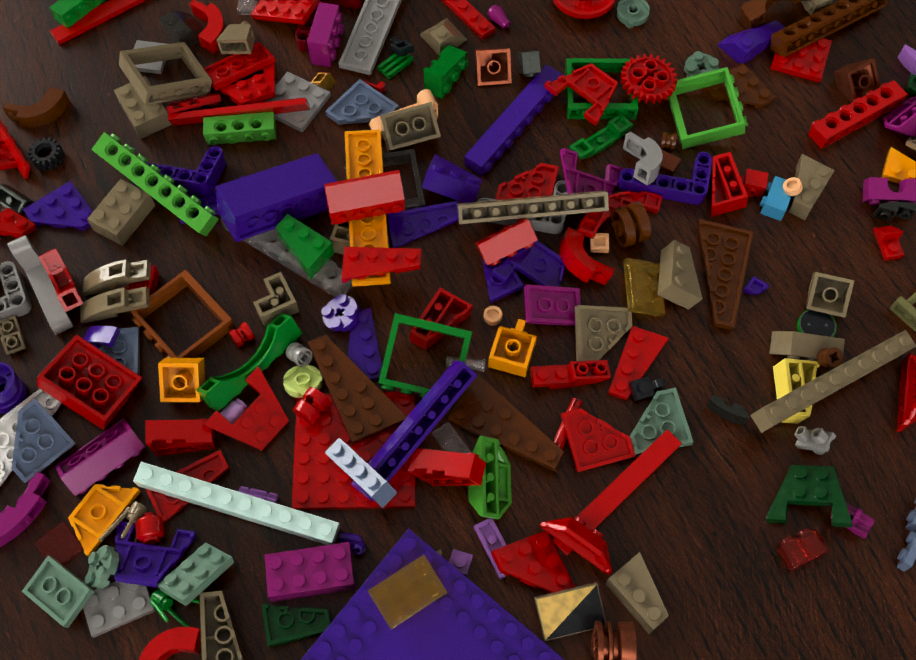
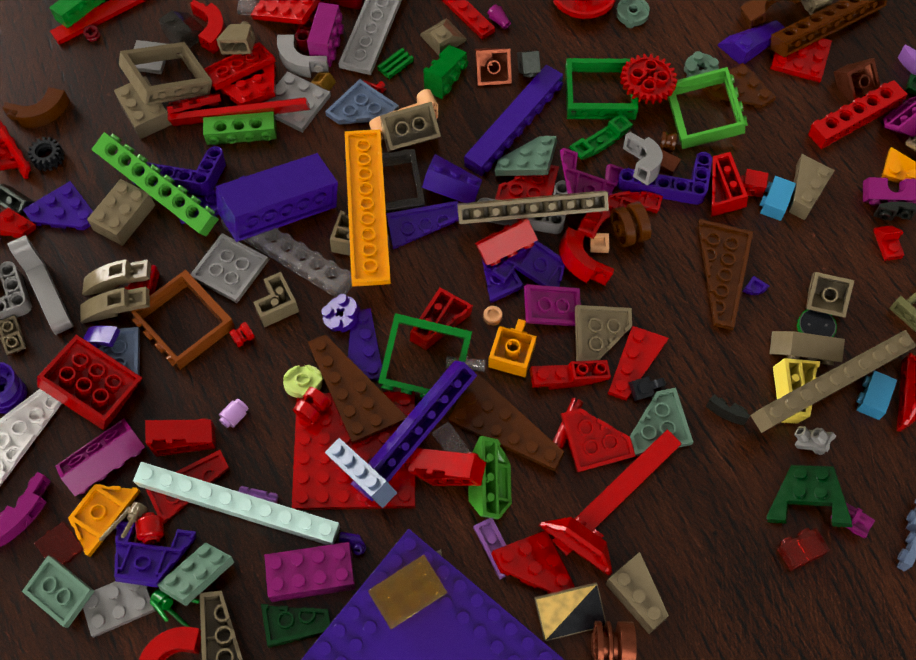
(37, 441): sand blue plate -> none
(62, 280): red arch -> none
(91, 28): none -> dark red bush
(101, 566): sand green plate -> none
(180, 379): light orange brick -> none
(221, 389): green arch -> none
(229, 268): none -> light grey plate
(259, 421): red wing -> none
(296, 62): none -> light grey arch
(299, 354): light grey wheel -> none
(304, 244): green wedge -> none
(365, 197): slope -> none
(370, 261): red wing -> none
(399, 47): black plate -> none
(461, 561): medium lavender plate -> none
(529, 159): none -> sand green plate
(590, 84): red wing -> none
(642, 287): clear yellow plate -> none
(678, 276): dark tan wedge -> none
(792, 186): light nougat tile -> none
(826, 361): reddish brown wheel -> none
(876, 395): none -> dark azure brick

